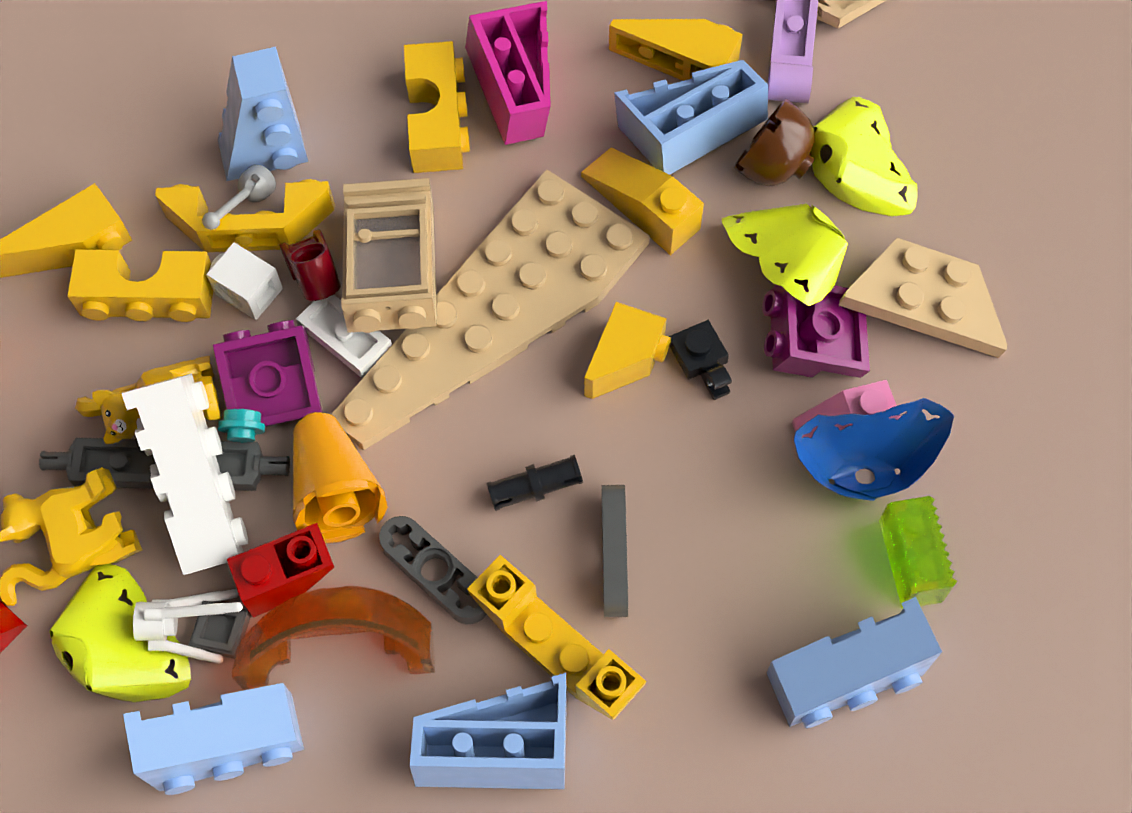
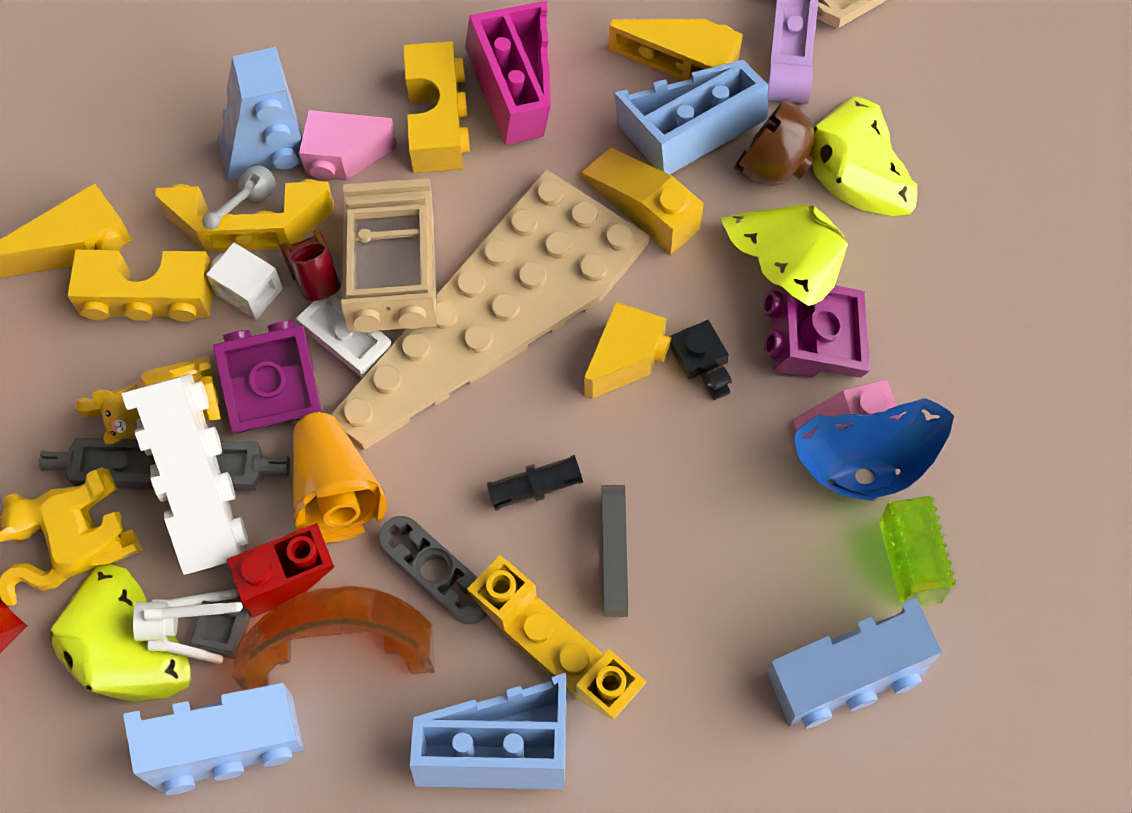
(241, 425): teal plate -> none
(344, 143): none -> bright pink slope
(929, 295): tan wing -> none

